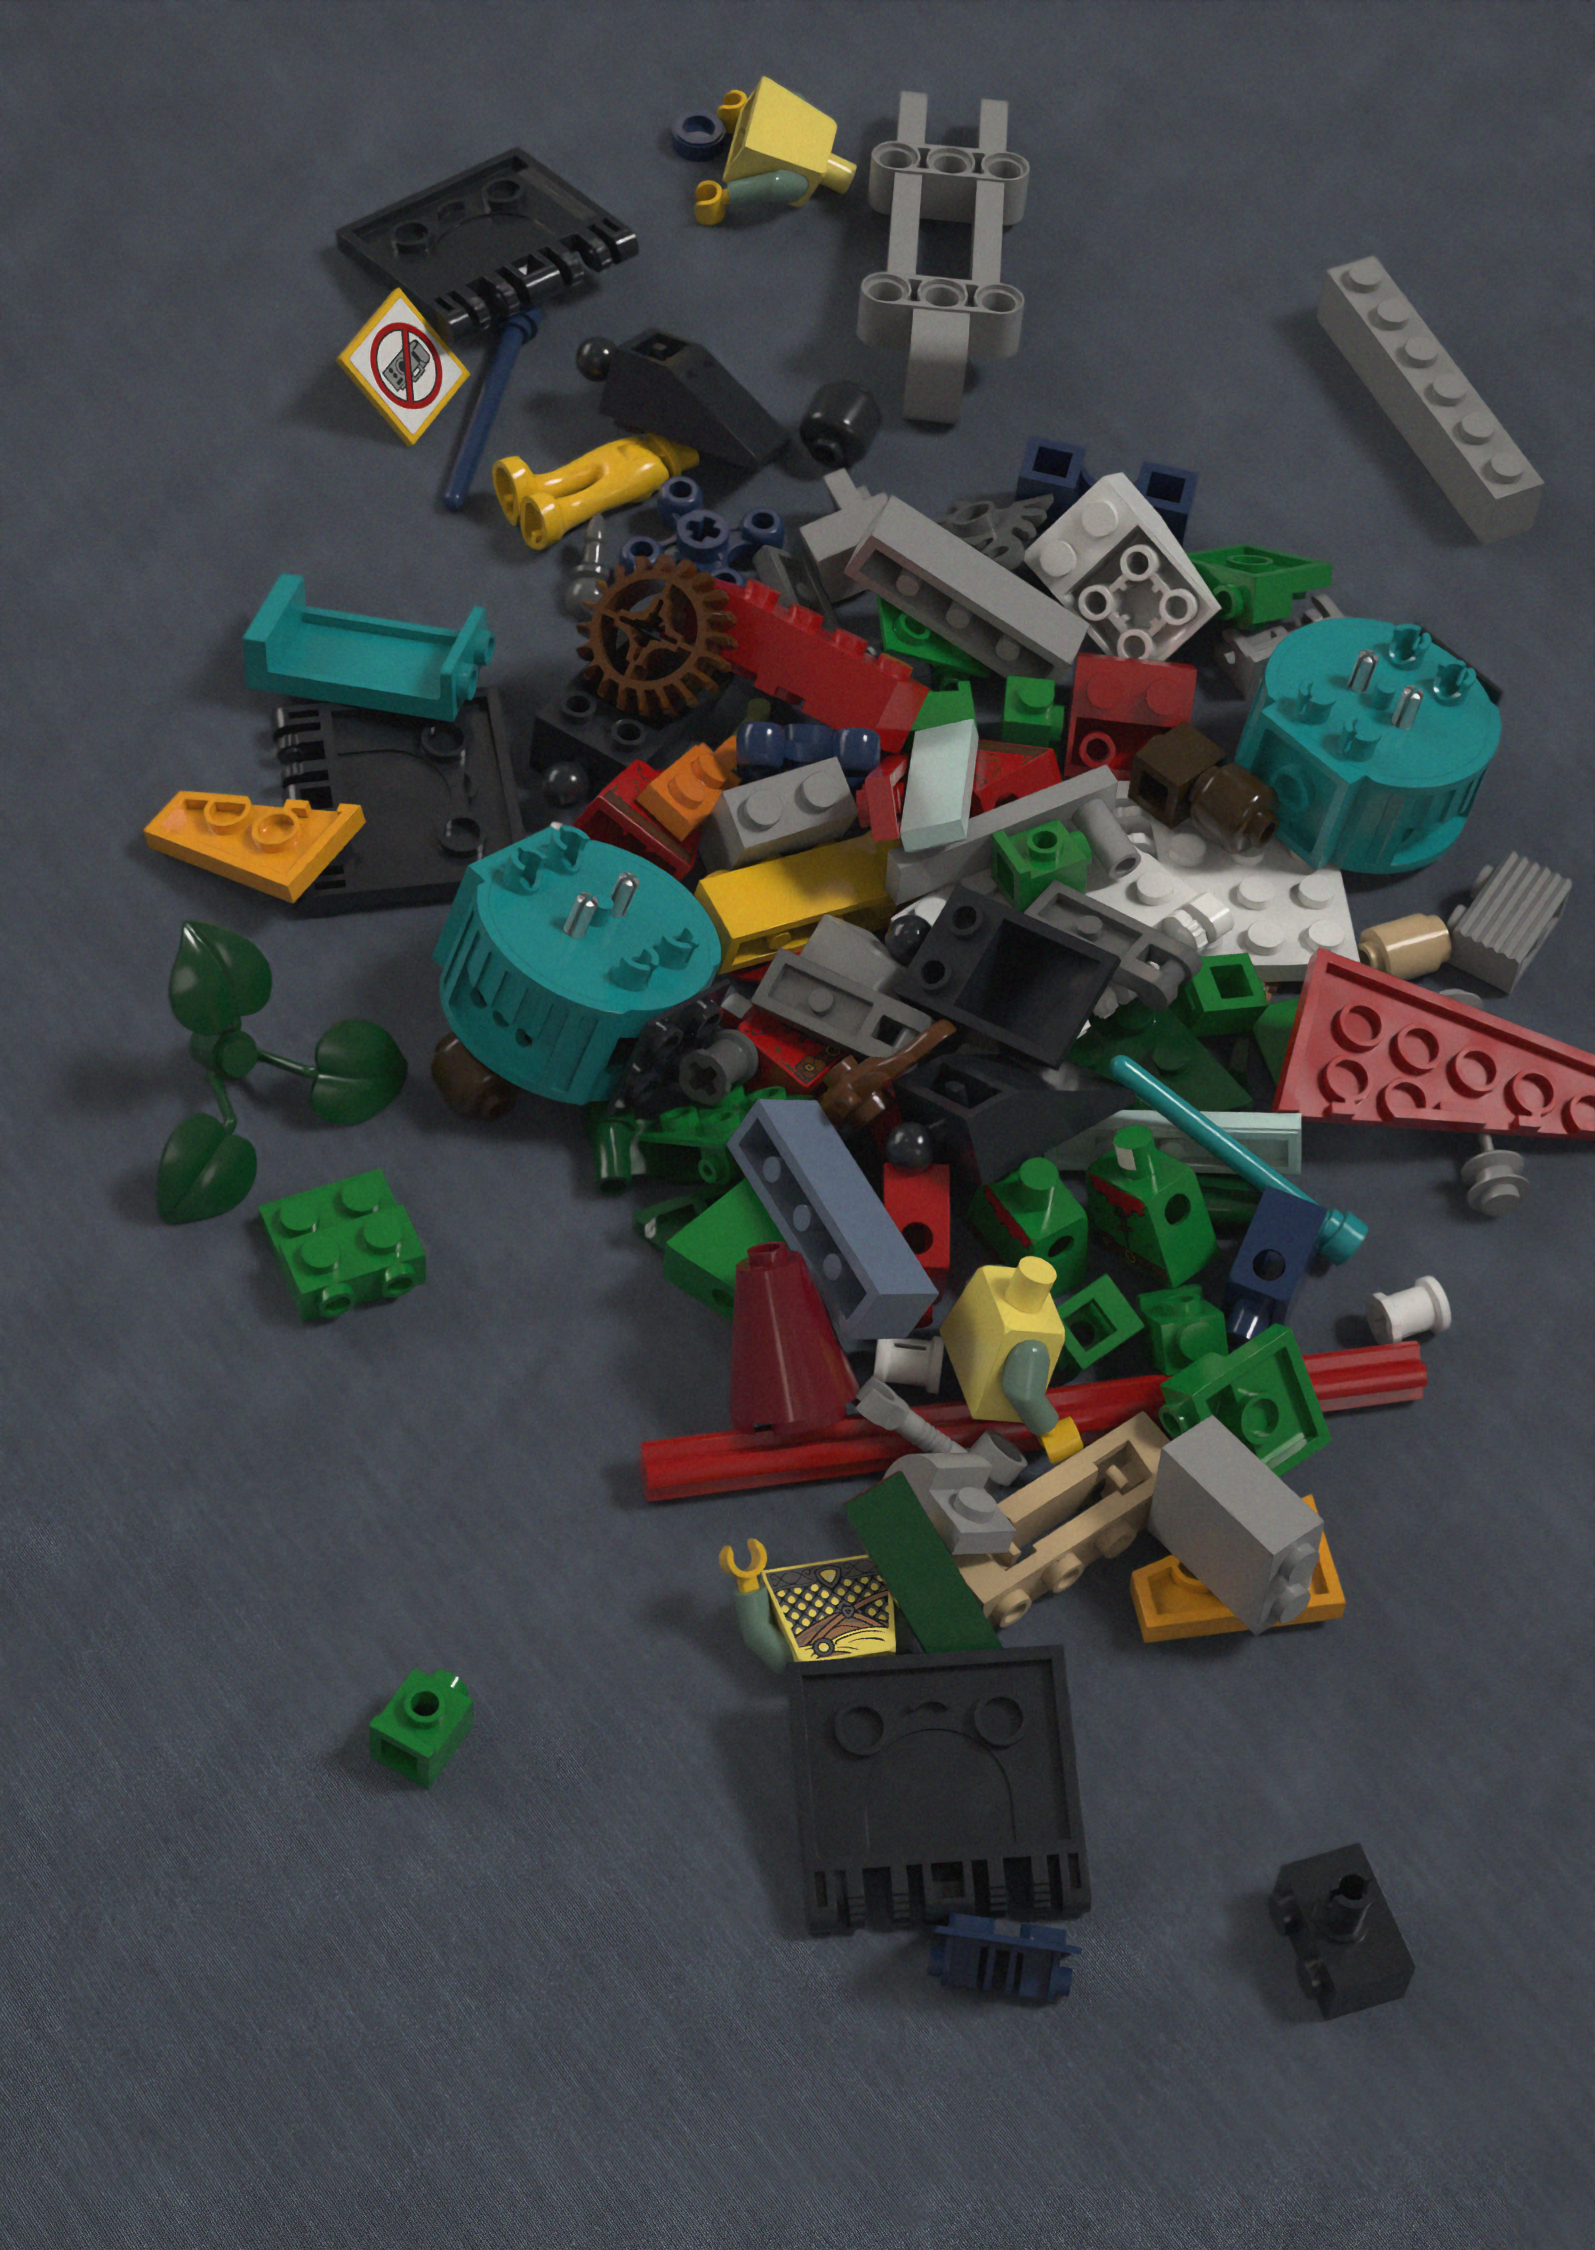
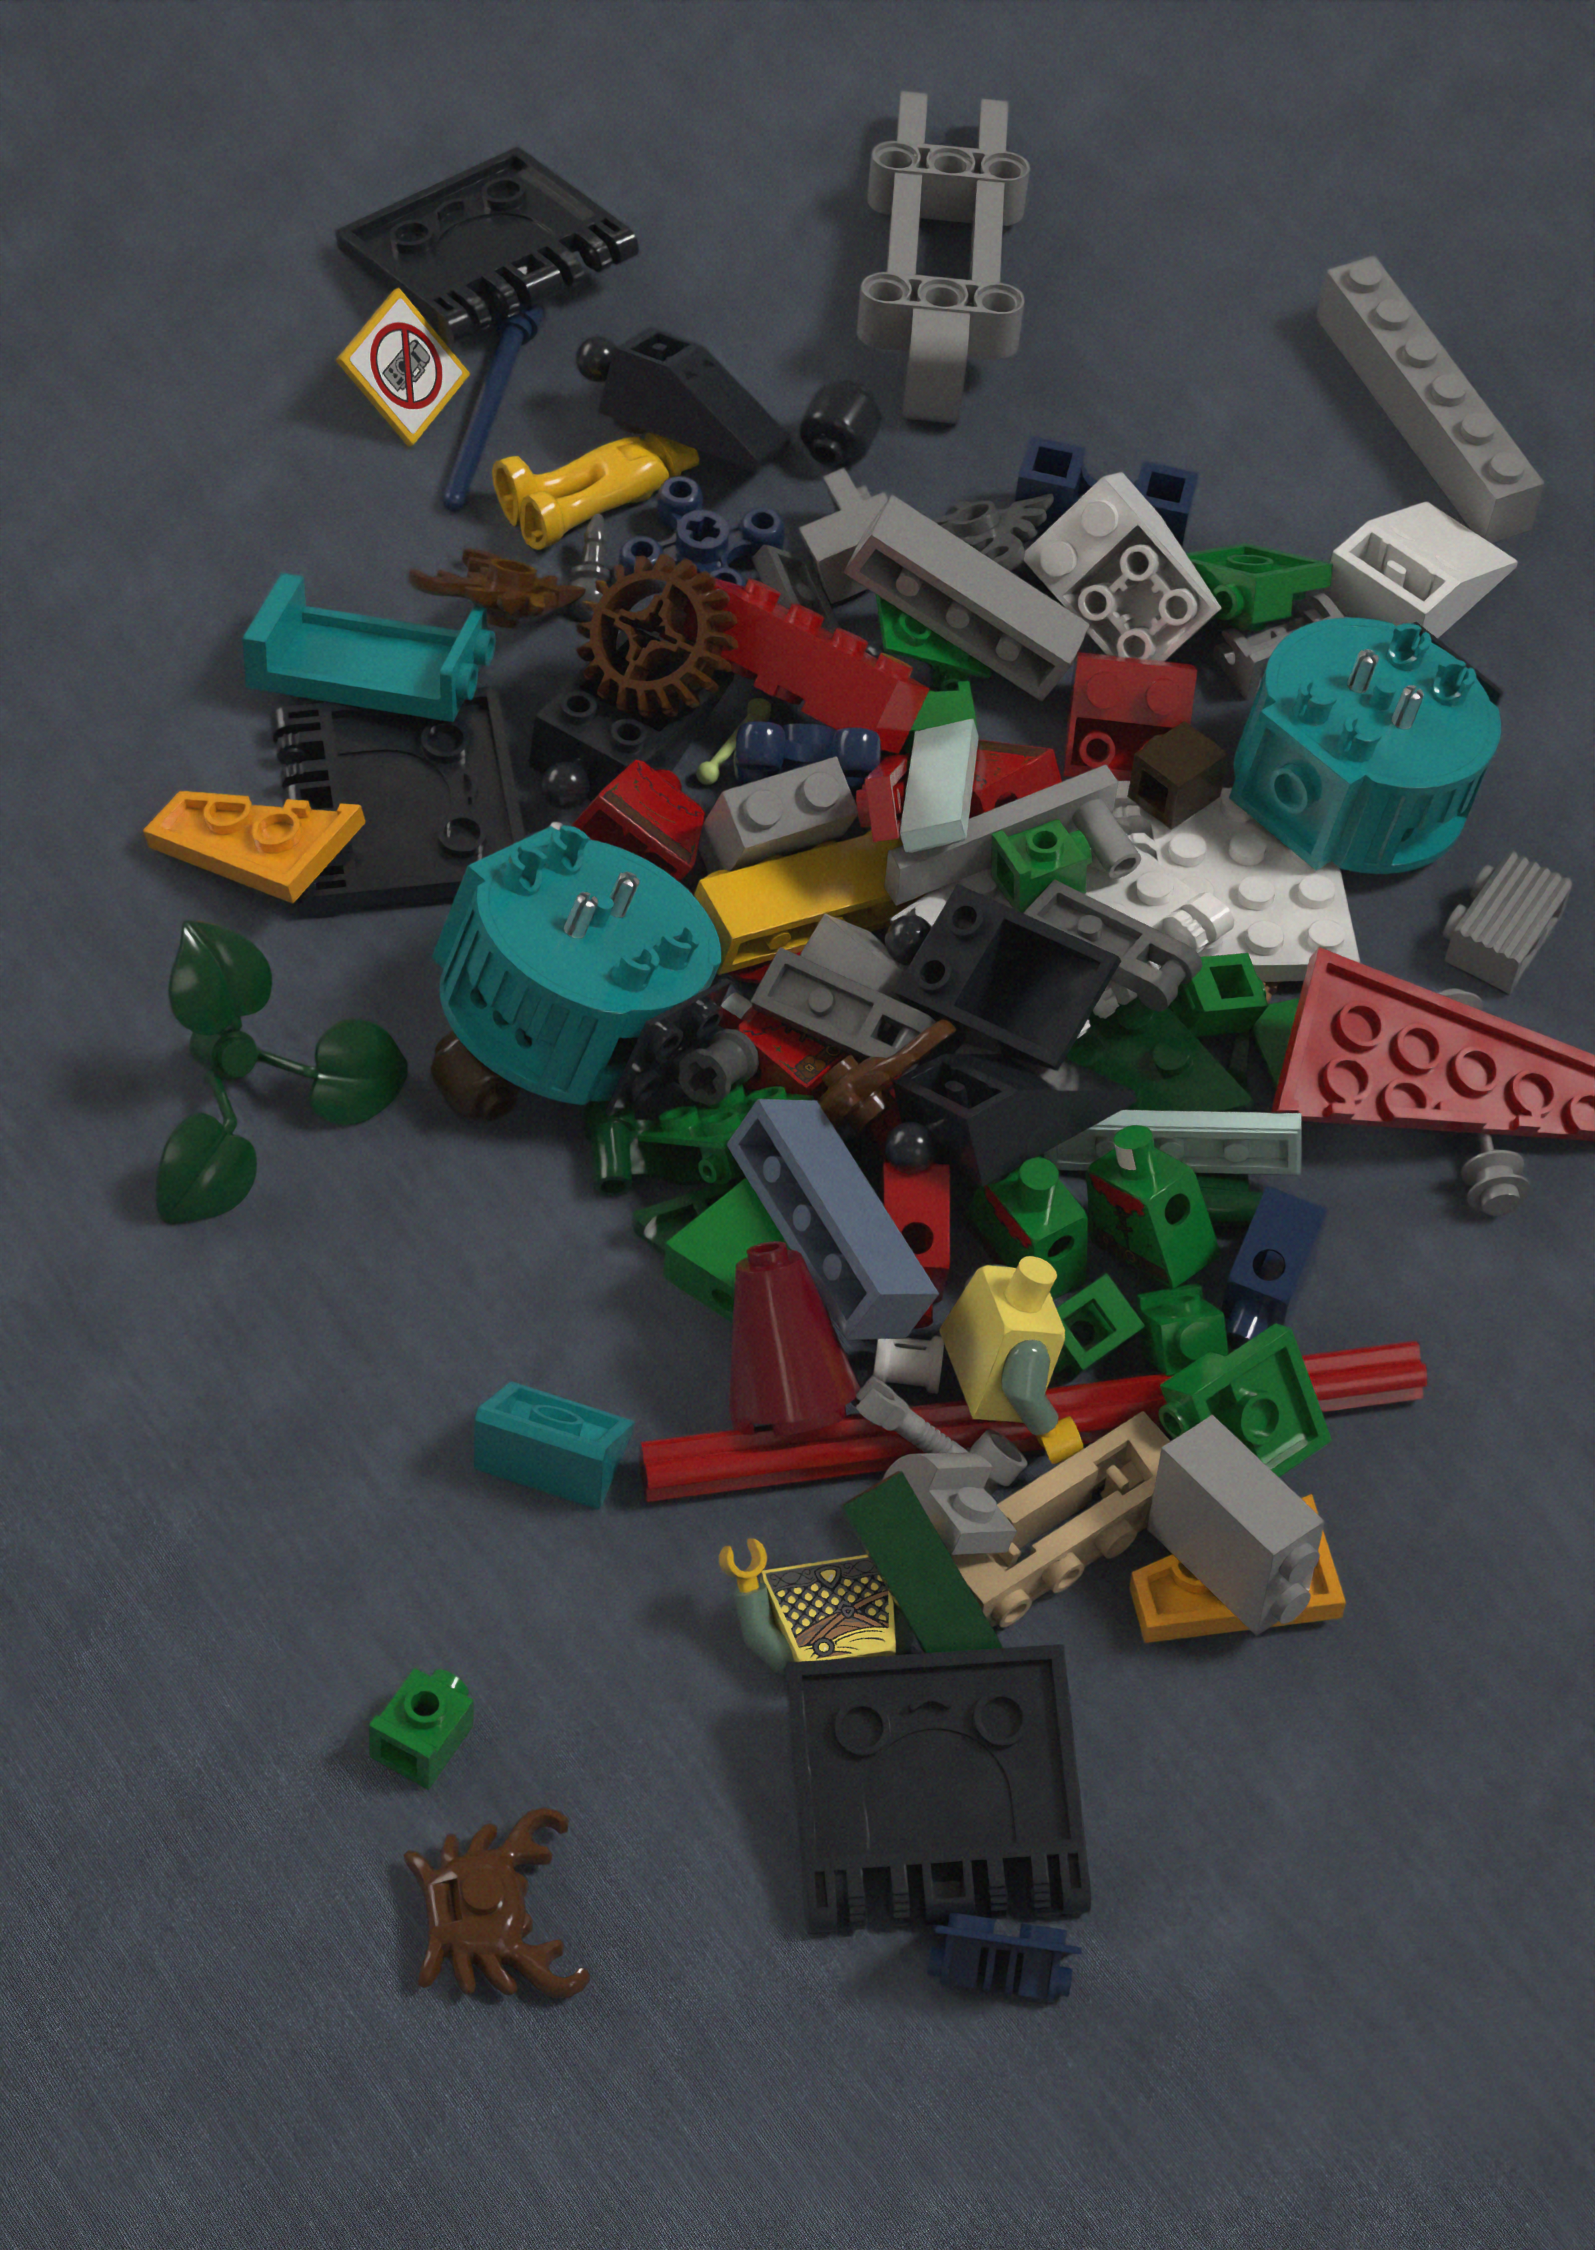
(343, 1245): green plate -> none
(480, 1910): none -> reddish brown animal
(502, 586): none -> reddish brown animal
(550, 1443): none -> teal slope
(691, 786): orange hinge -> none
(698, 135): dark blue tile -> none
(775, 153): light yellow torso -> none
(1029, 713): green brick -> none
(1234, 808): dark brown head -> none
(1340, 1932): black brick -> none
(1341, 1231): teal piece -> none
(1406, 946): tan brick -> none
(1408, 1311): white bush -> none
(1415, 569): none -> white slope

